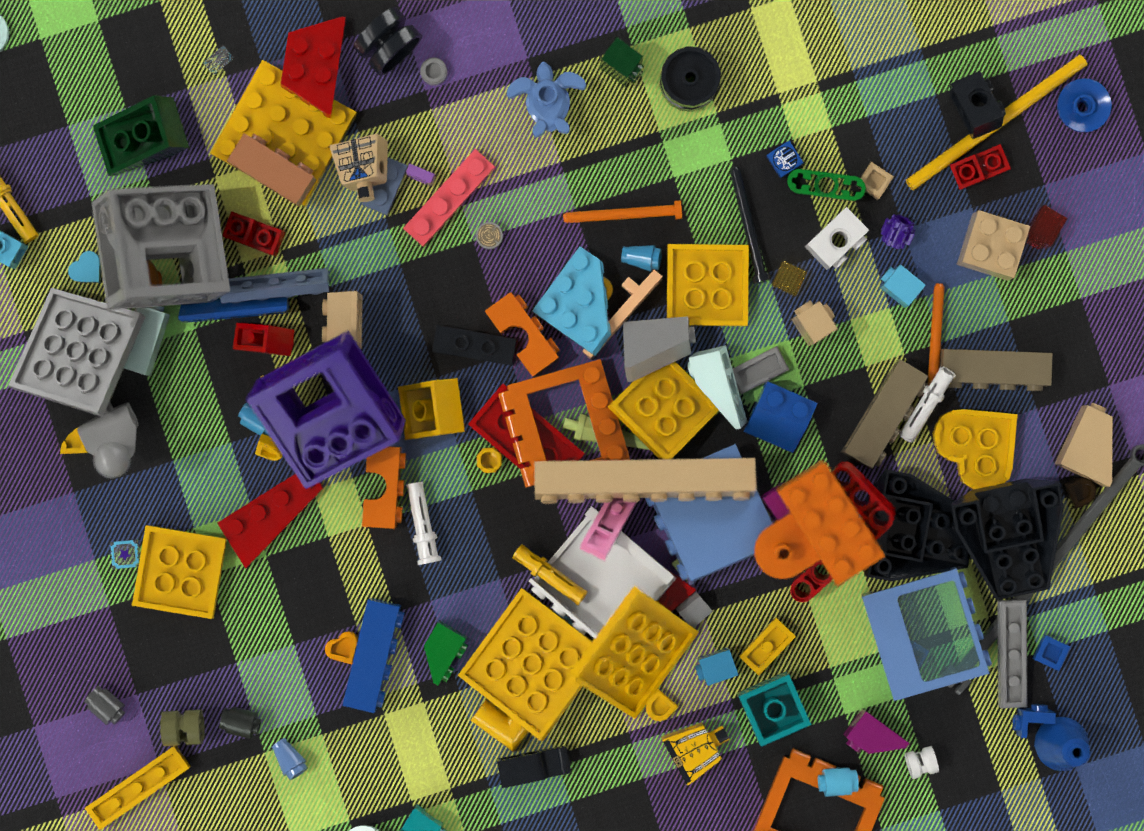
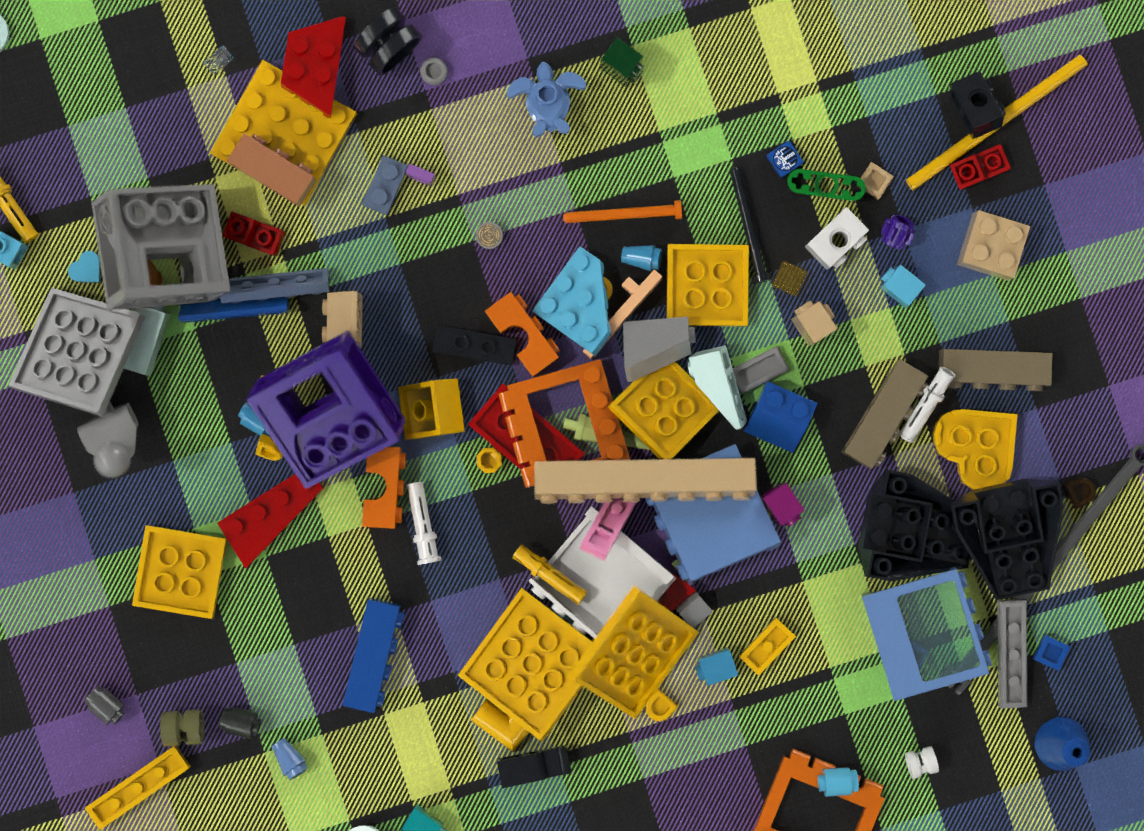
(73, 444): yellow tile -> none
(125, 554): tile -> none
(141, 135): dark green slope -> none
(263, 339): red slope -> none
(342, 648): light orange tile -> none
(362, 164): tan torso -> none
(441, 649): green slope -> none
(449, 198): coral plate -> none
(687, 63): black wheel -> none
(694, 749): yellow torso -> none
(773, 708): teal brick -> none
(817, 528): orange brick -> none
(867, 511): red beam -> none
(872, 735): magenta slope -> none
(936, 331): orange bar -> none
(1036, 714): blue bracket -> none
(1045, 227): clear red brick -> none
(1089, 446): tan slope -> none
(1093, 96): blue dish -> none

